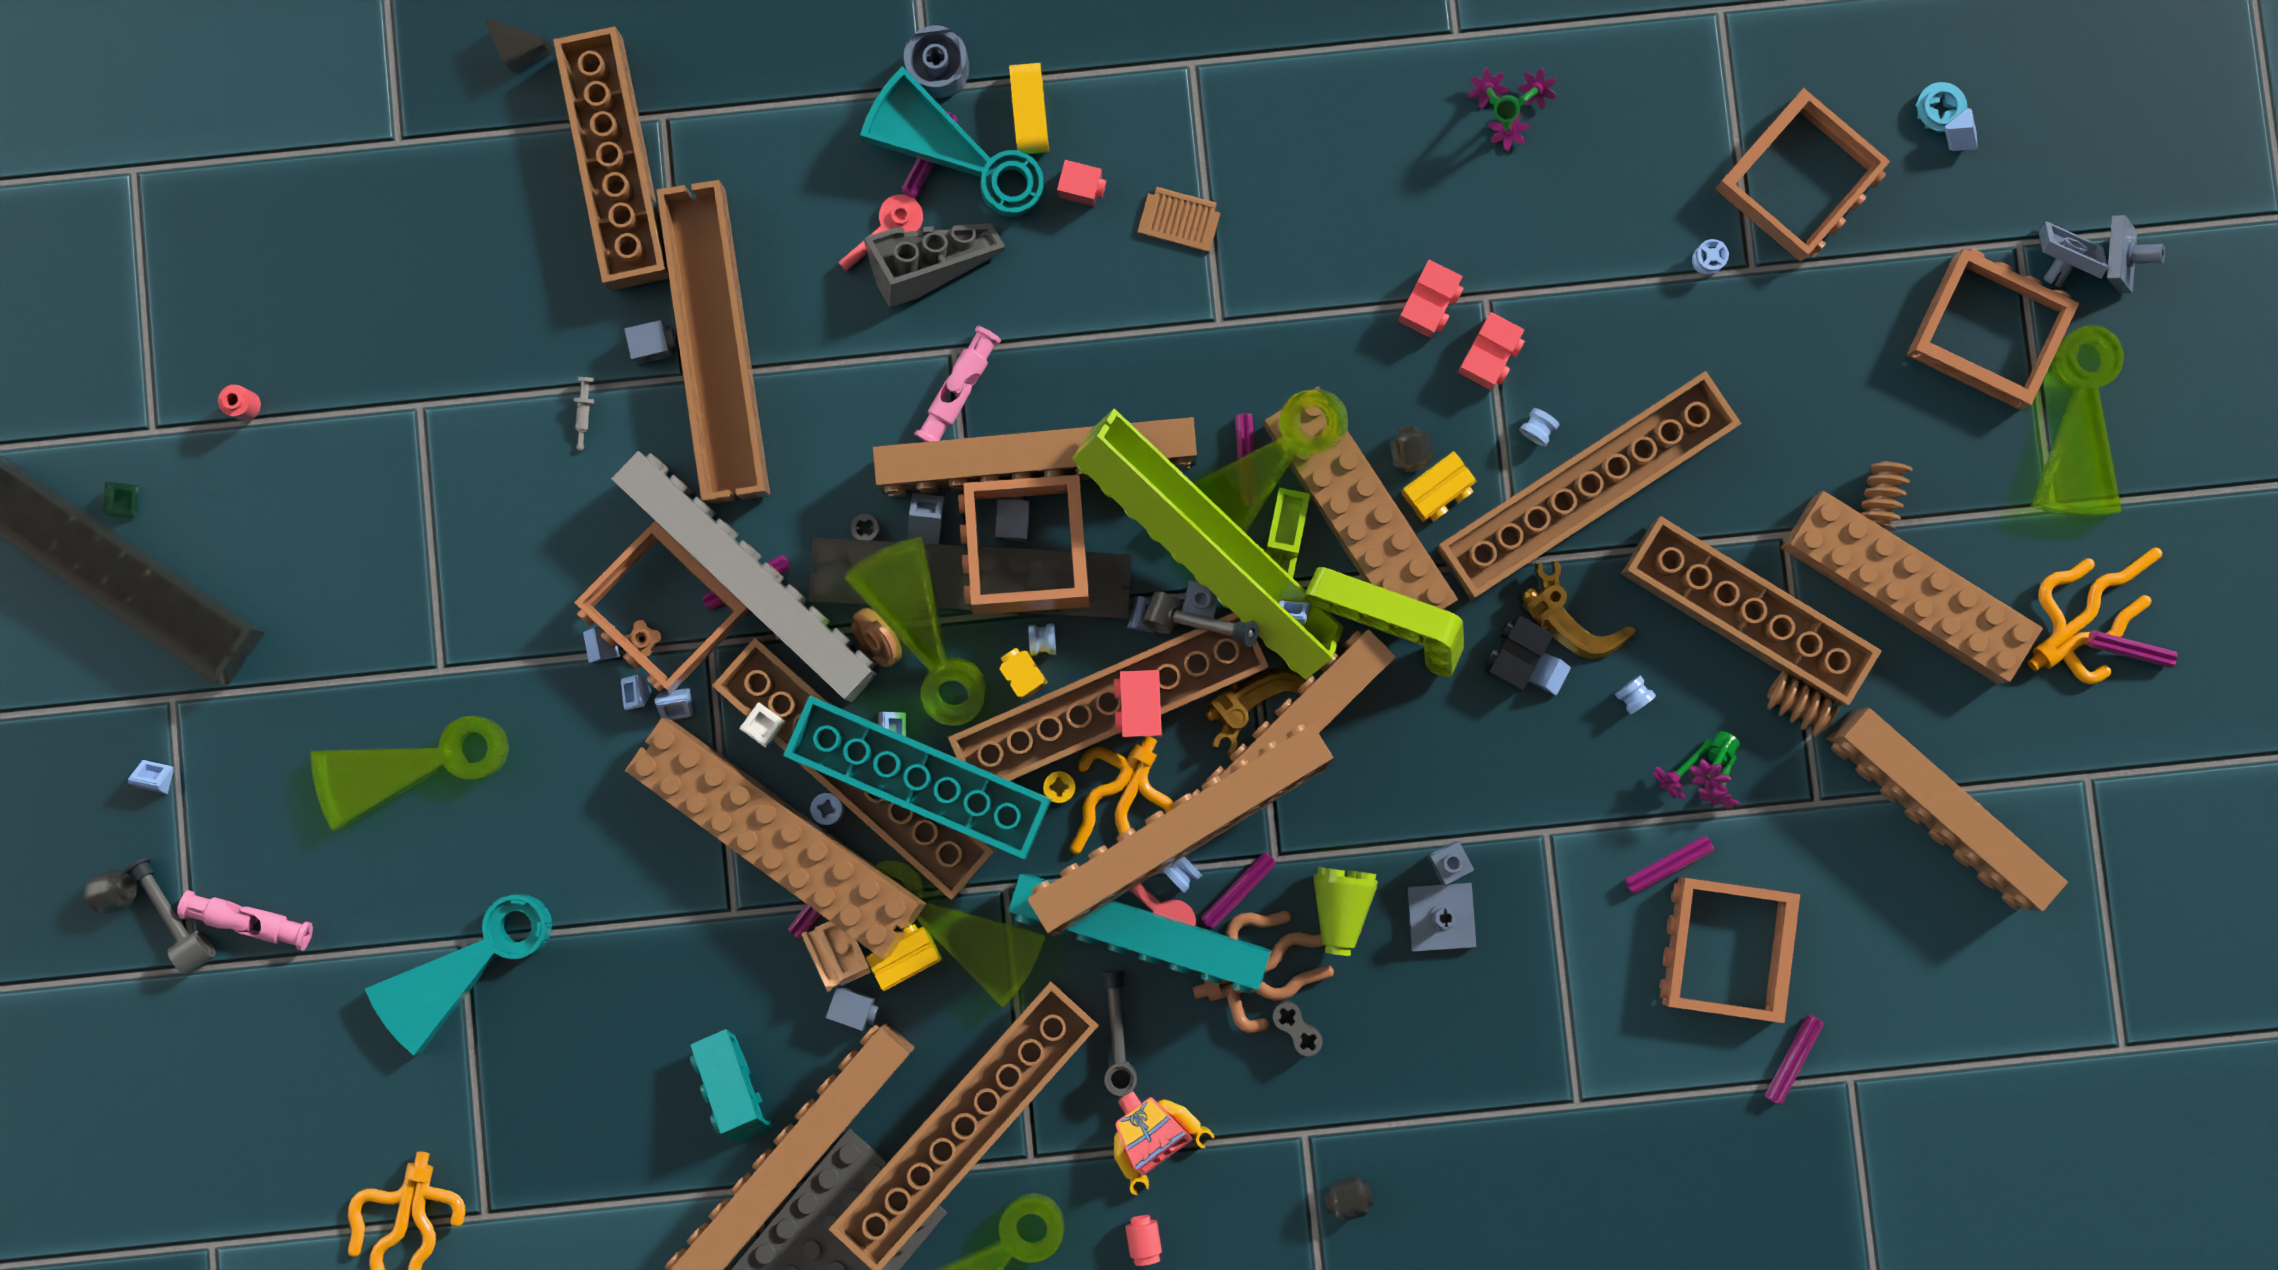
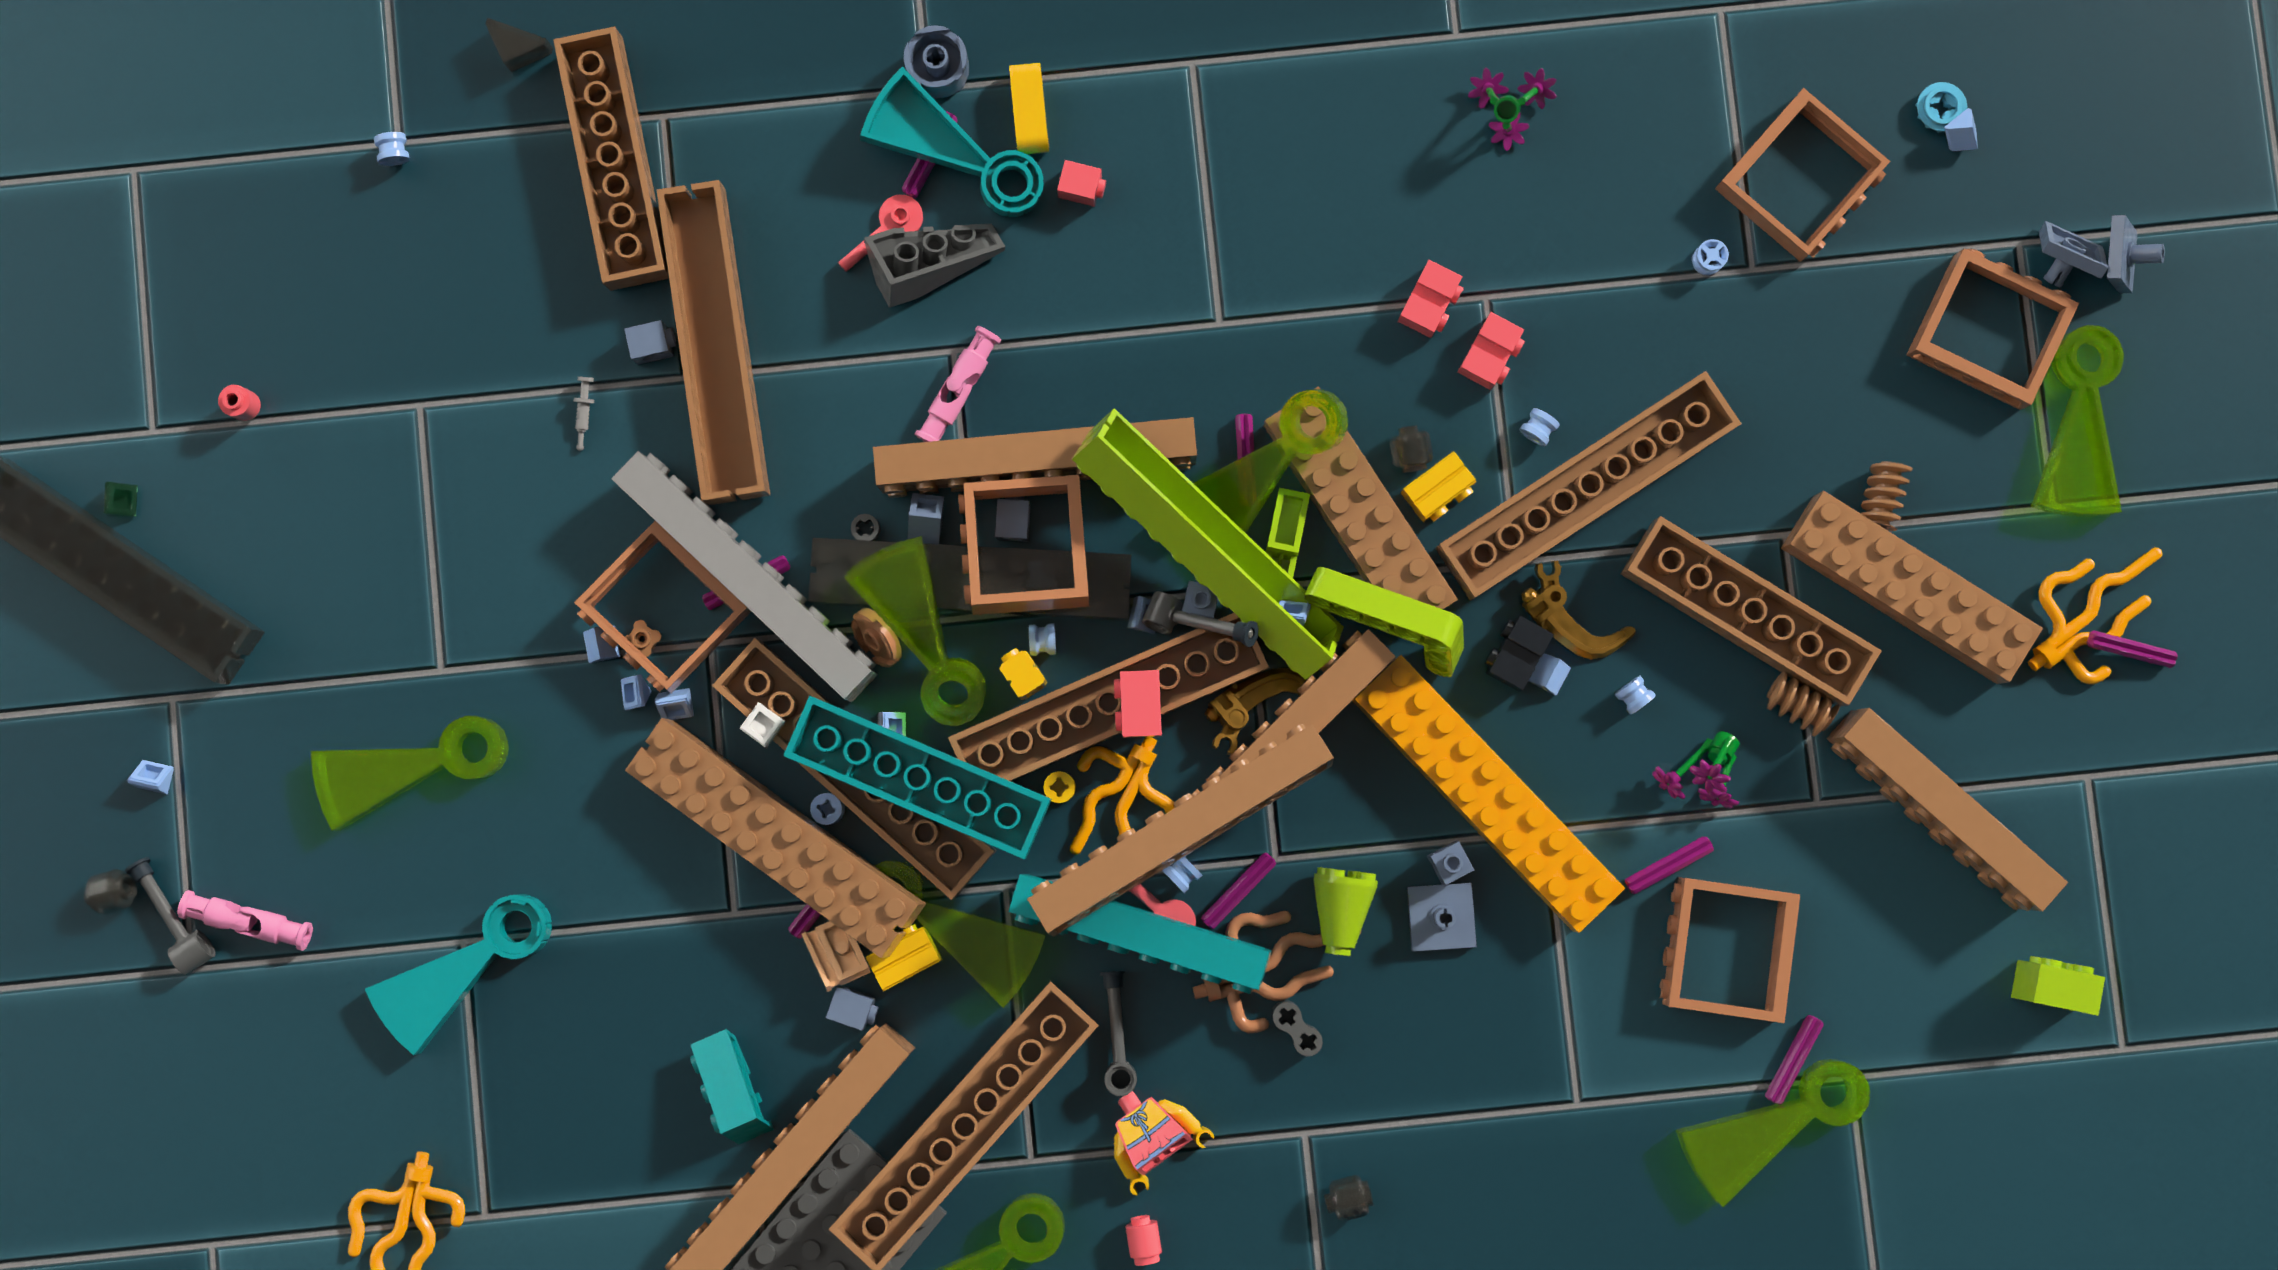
(391, 148): none -> light blue wheel
(1179, 219): medium nougat window -> none
(1488, 794): none -> light orange brick
(1737, 1147): none -> clear neon green piece
(2058, 985): none -> lime brick

